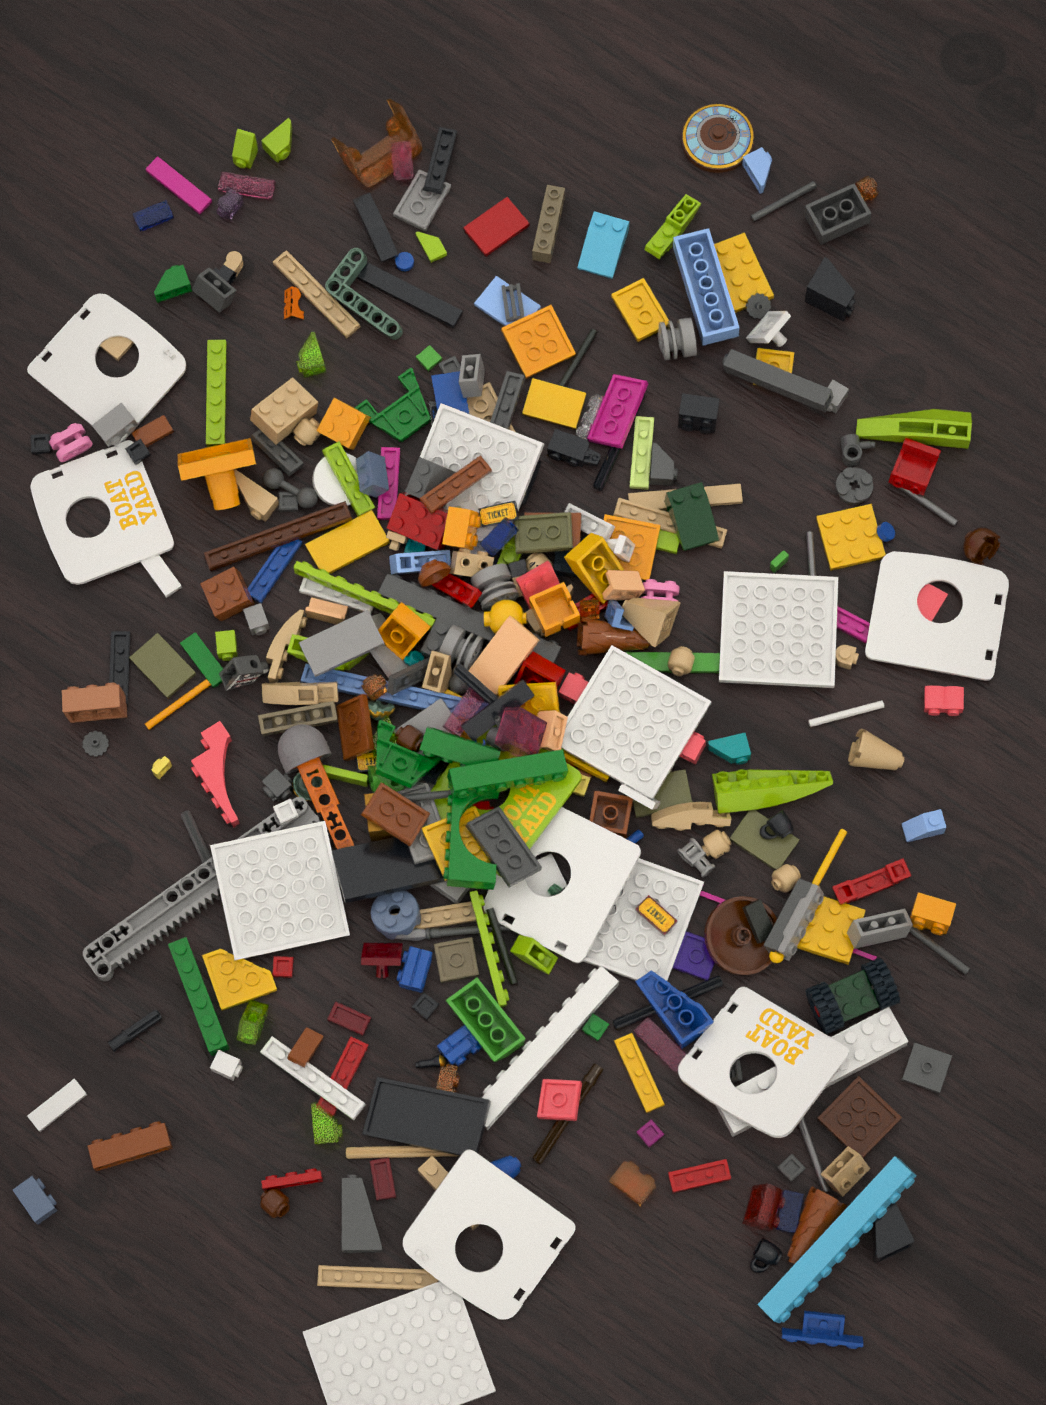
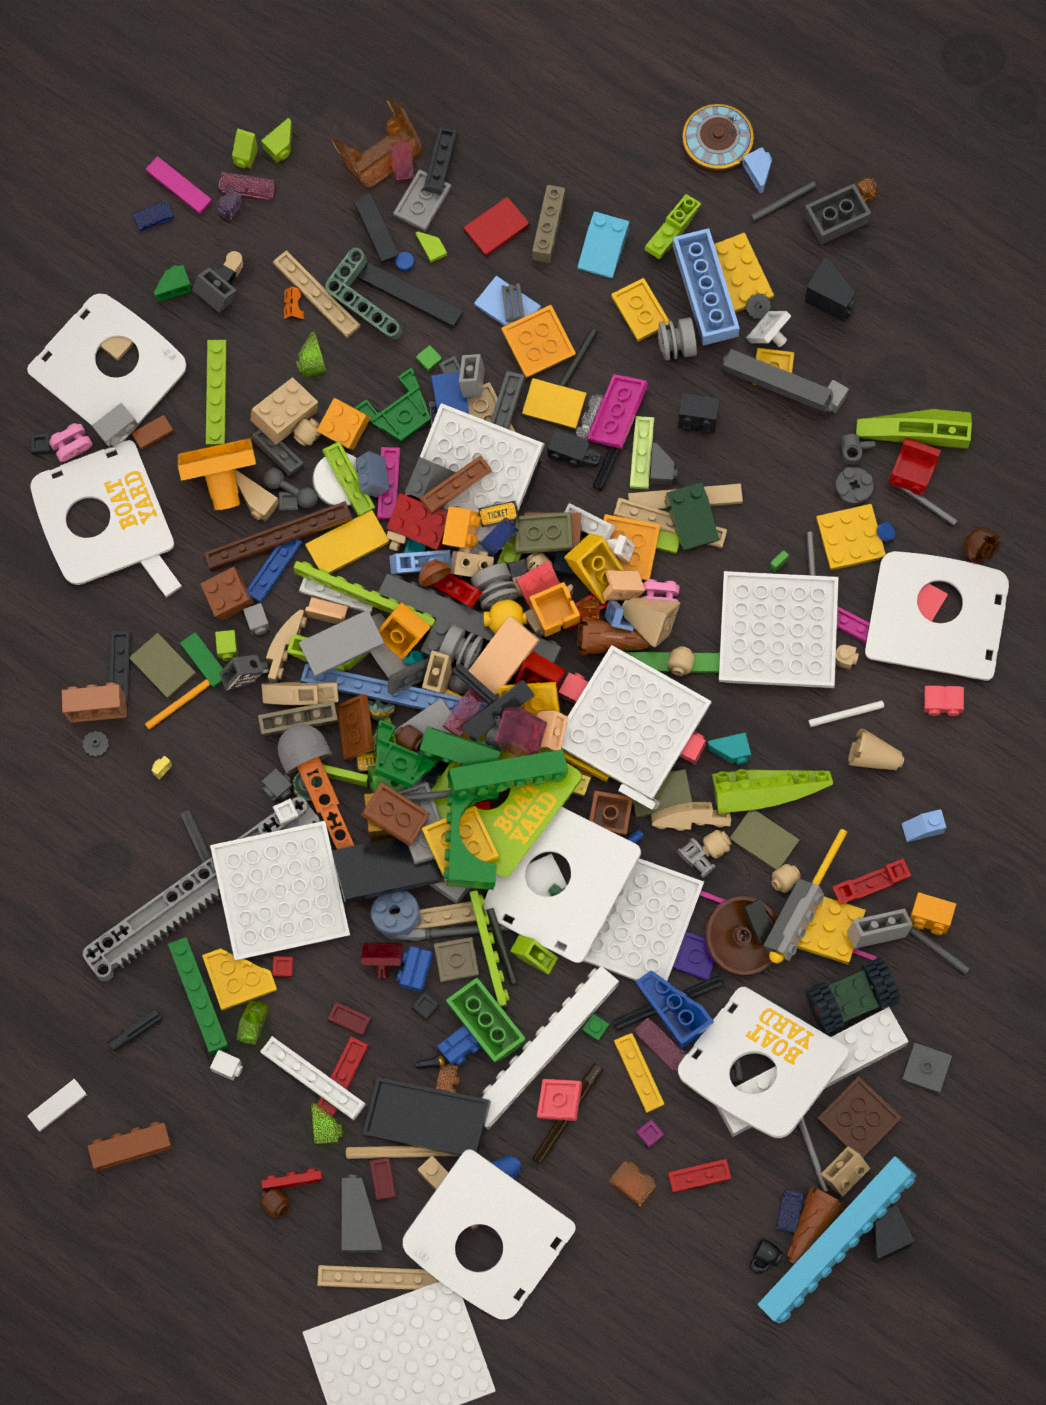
(35, 1199): sand blue brick -> none
(138, 451): black tile -> none
(211, 769): coral arch -> none
(305, 1047): dark orange tile -> none
(374, 686): clear orange plate -> none
(503, 846): dark grey tile -> none
(656, 915): tile -> none
(763, 1207): clear red brick -> none
(779, 824): black piece -> none
(791, 1168): dark grey tile -> none
(822, 1328): blue bracket -> none

